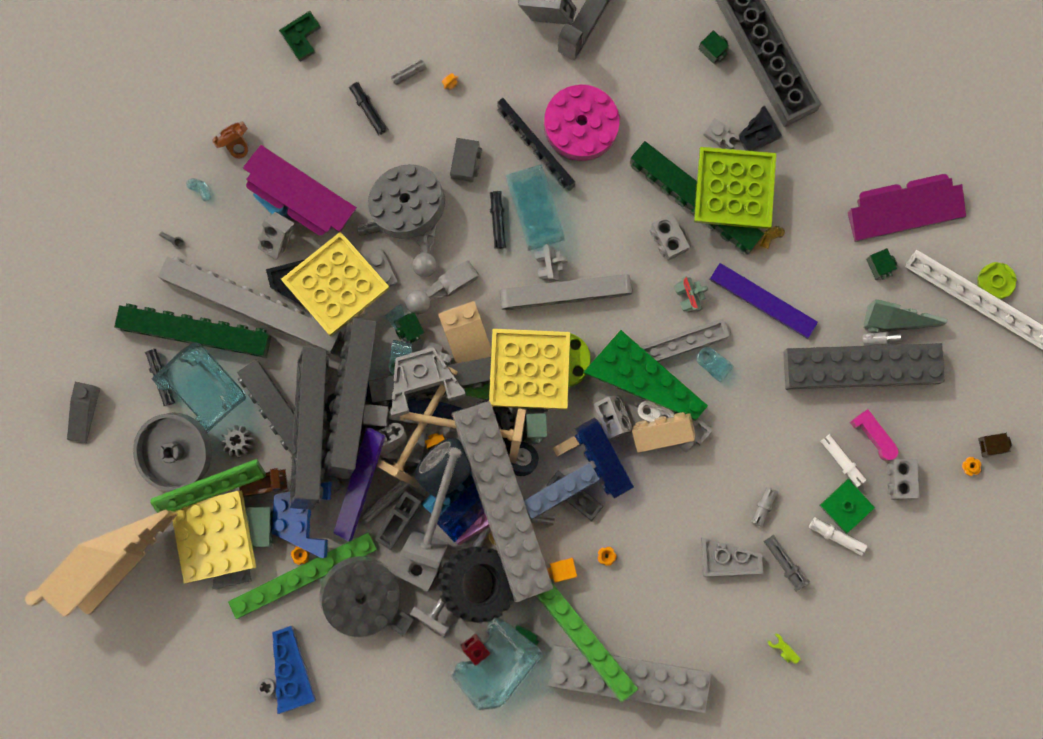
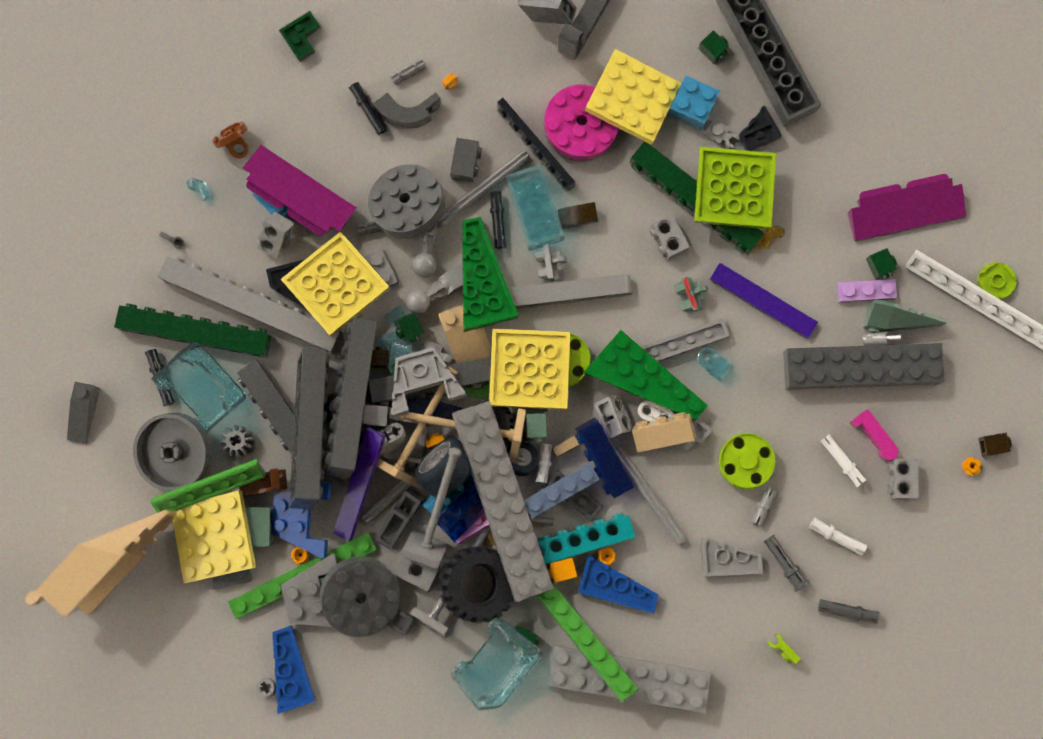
(303, 594): none -> light grey wing
(380, 357): none -> dark brown plate
(386, 340): none -> clear light blue tile
(406, 116): none -> dark grey arch
(475, 649): dark red bracket -> none
(484, 187): none -> light grey axle
(484, 287): none -> green wing
(544, 463): none -> white pin
(577, 215): none -> dark brown slope
(610, 585): none -> blue wing
(624, 533): none -> teal brick
(633, 96): none -> light yellow plate
(650, 497): none -> light grey axle
(694, 102): none -> dark azure brick
(746, 461): none -> lime piece
(847, 506): green plate -> none
(857, 613): none -> dark grey pin
(866, 290): none -> lavender plate

